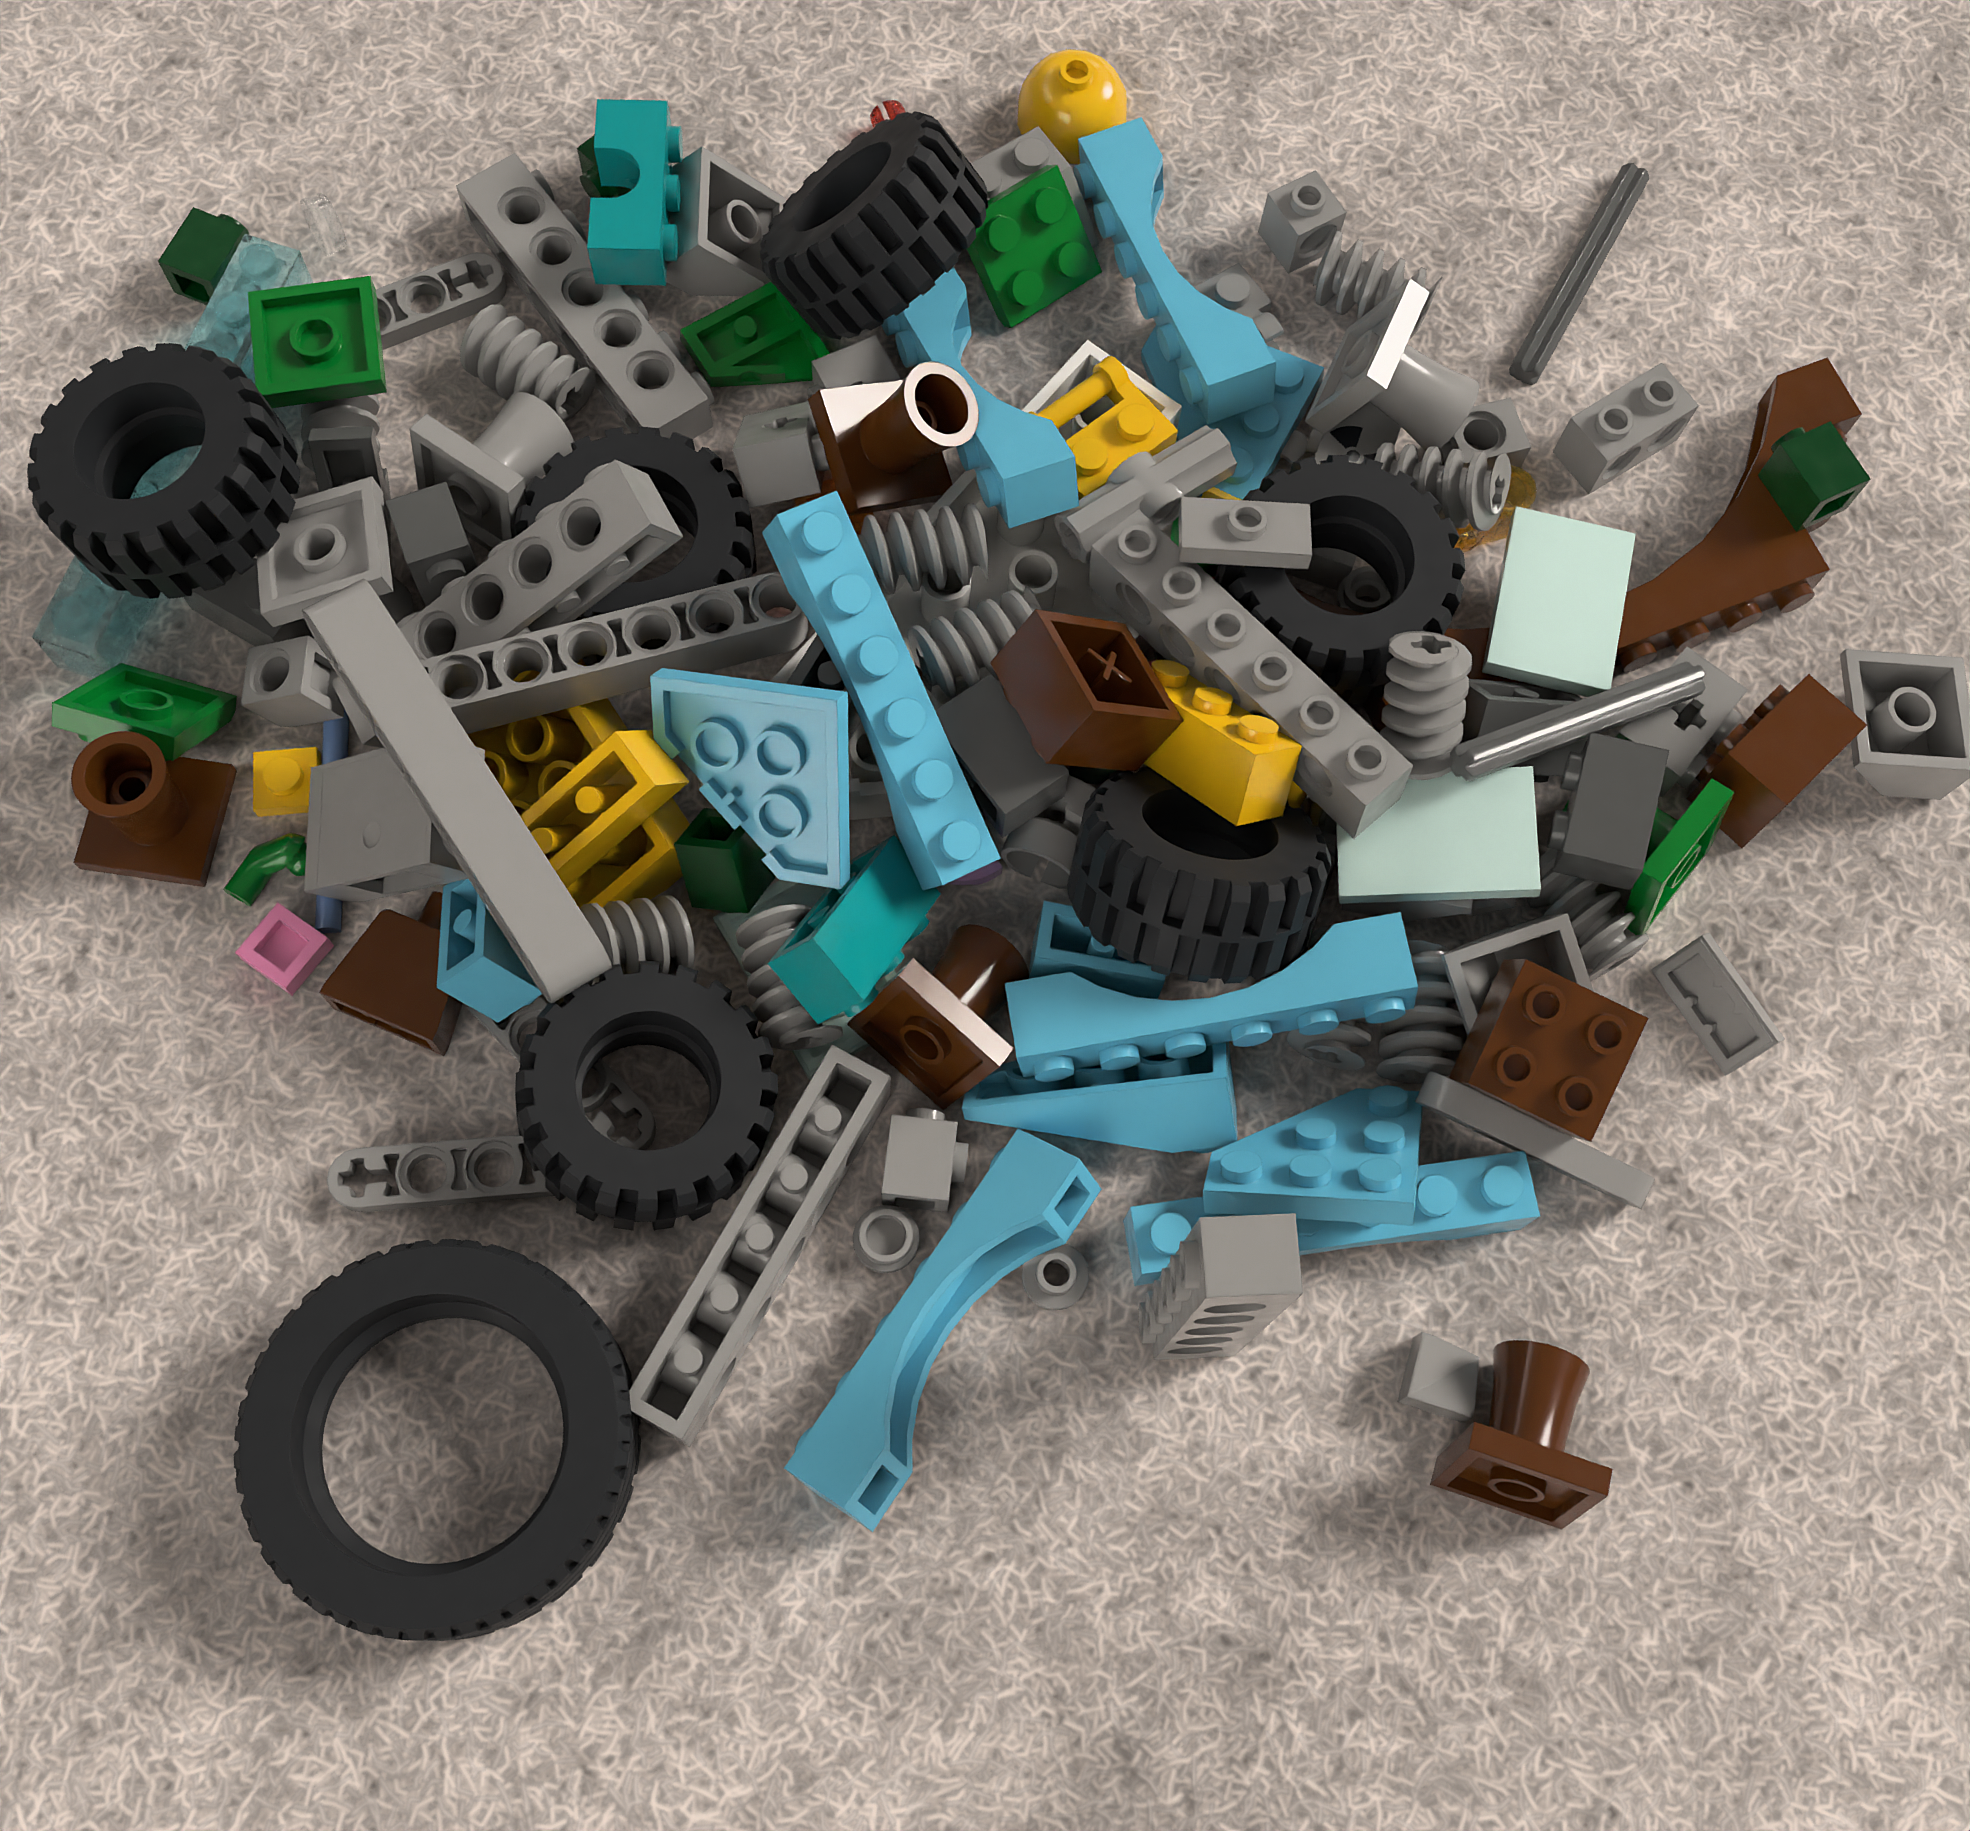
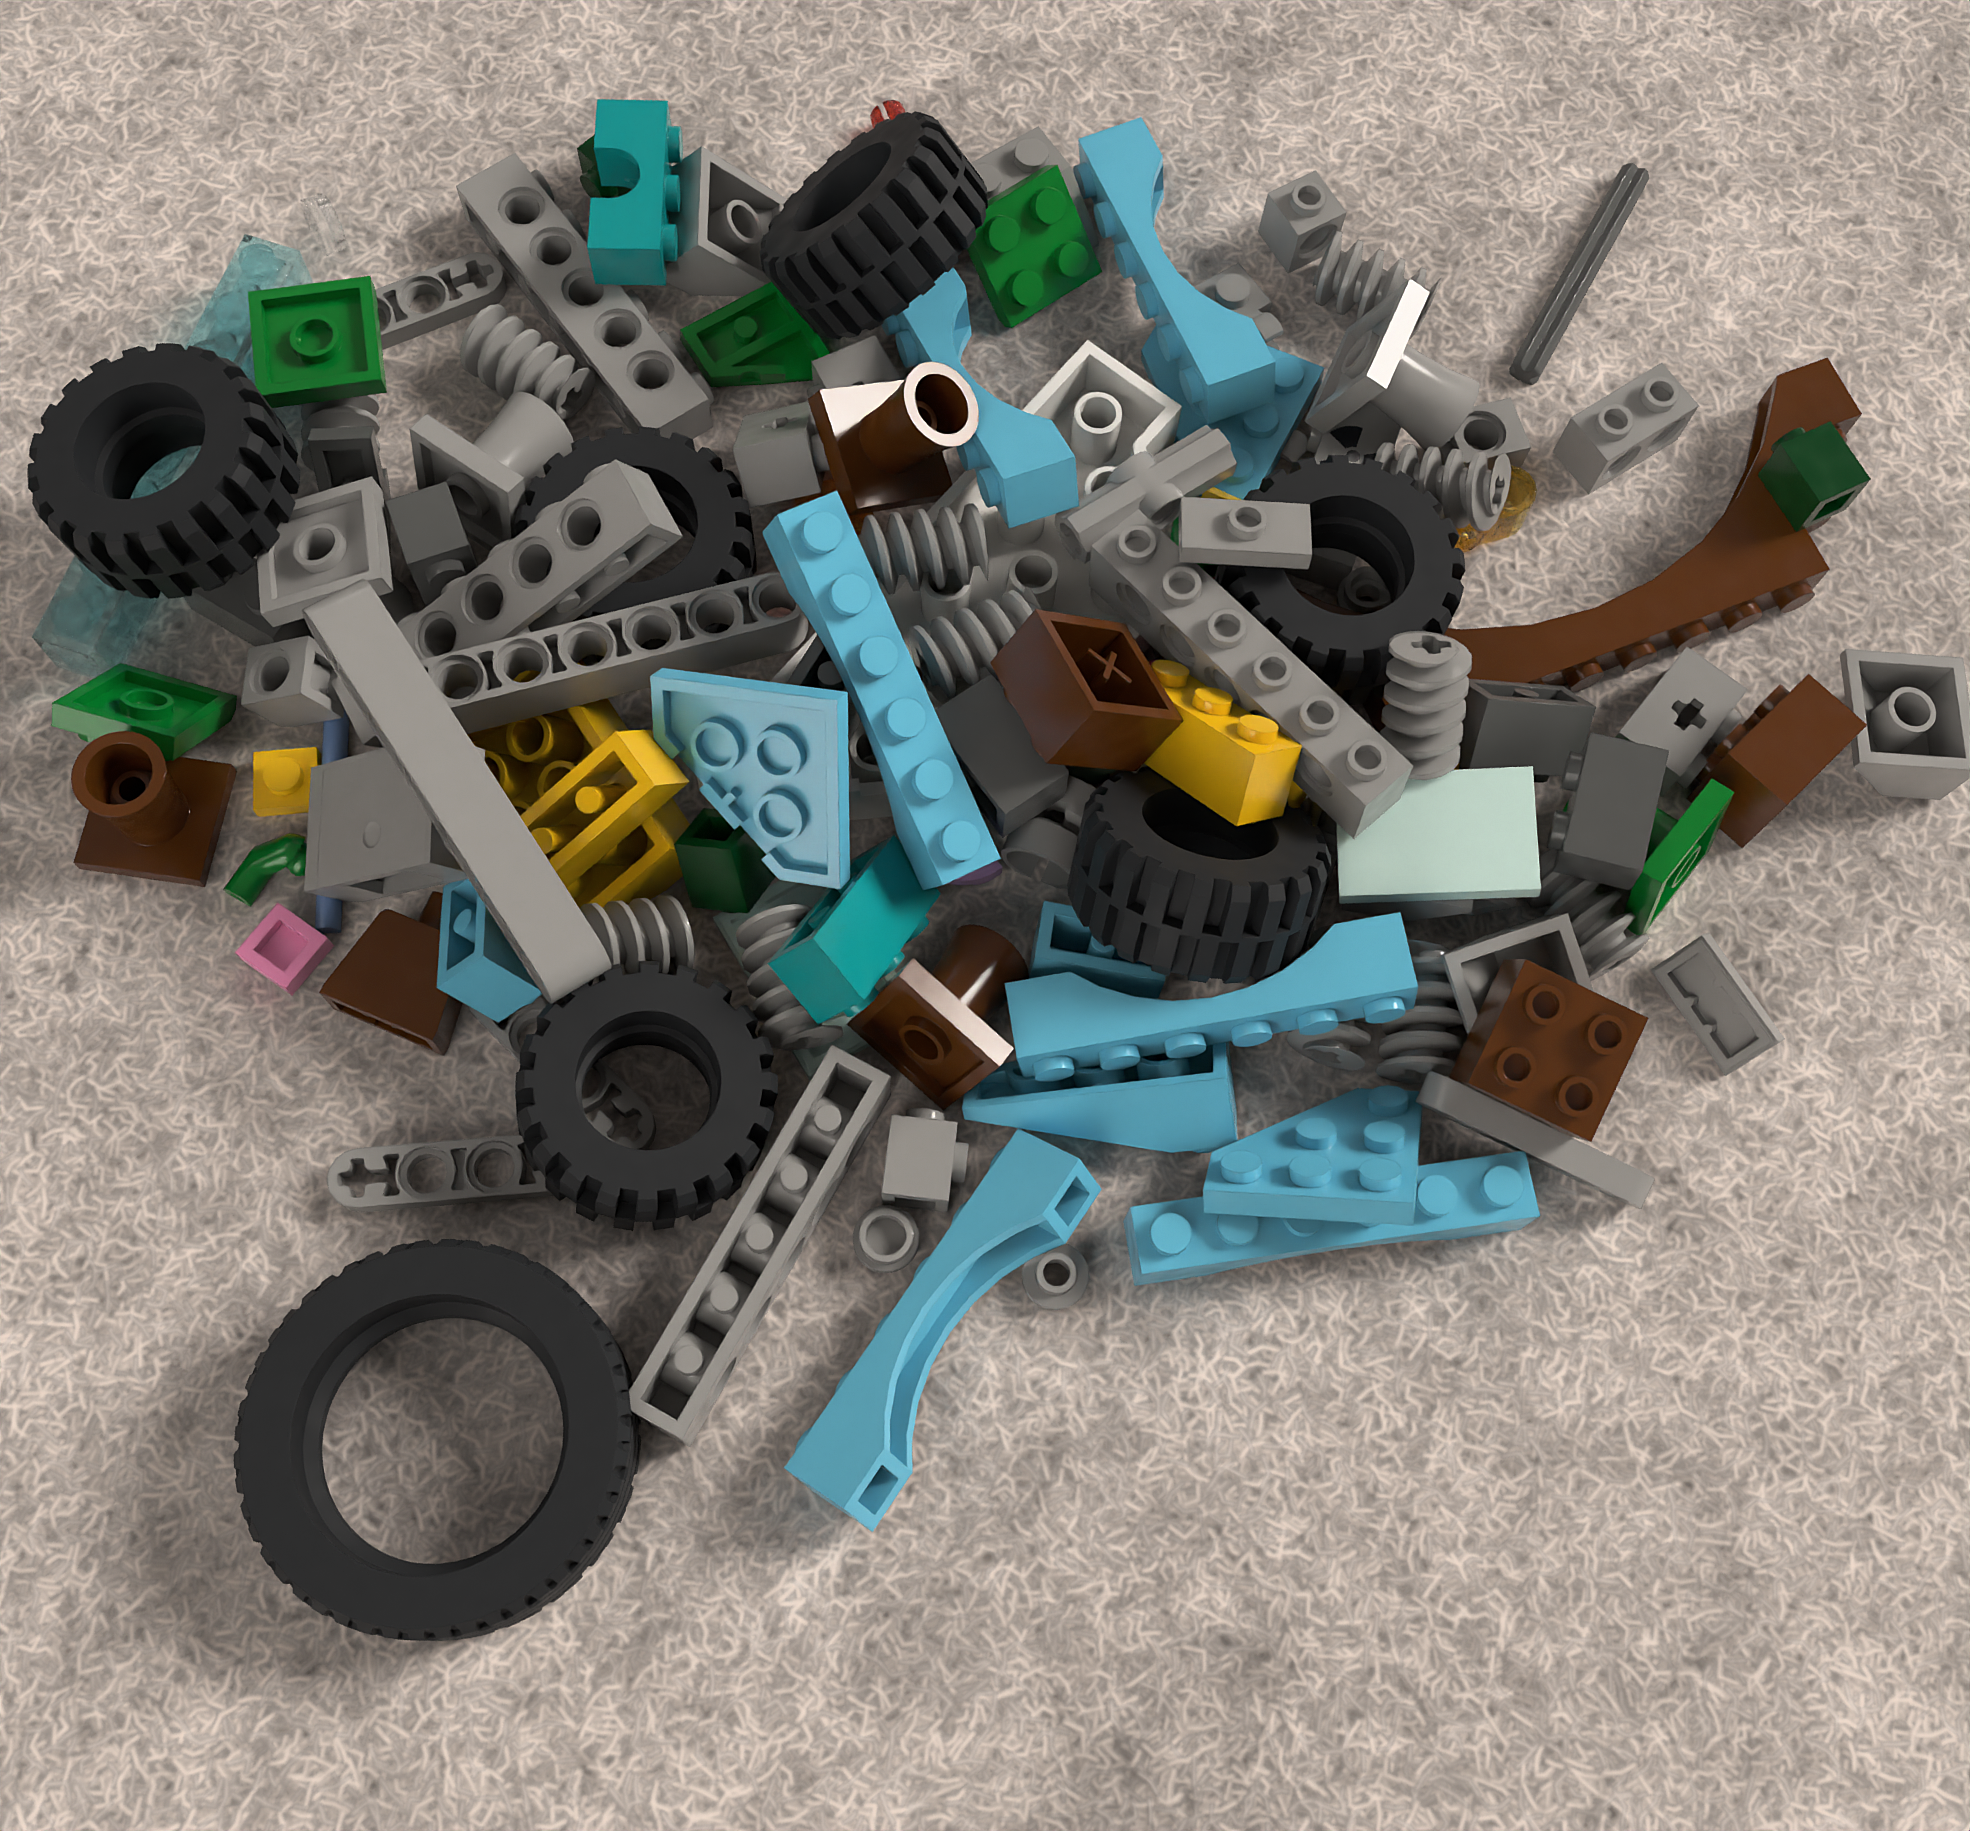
(201, 253): dark green brick -> none
(1071, 98): yellow cylinder -> none
(1117, 434): yellow plate -> none
(1222, 1286): light grey brick -> none
(1440, 1378): light grey slope -> none
(1521, 1454): reddish brown plant -> none
(1559, 603): light aqua tile -> none
(1576, 721): dark grey axle -> none

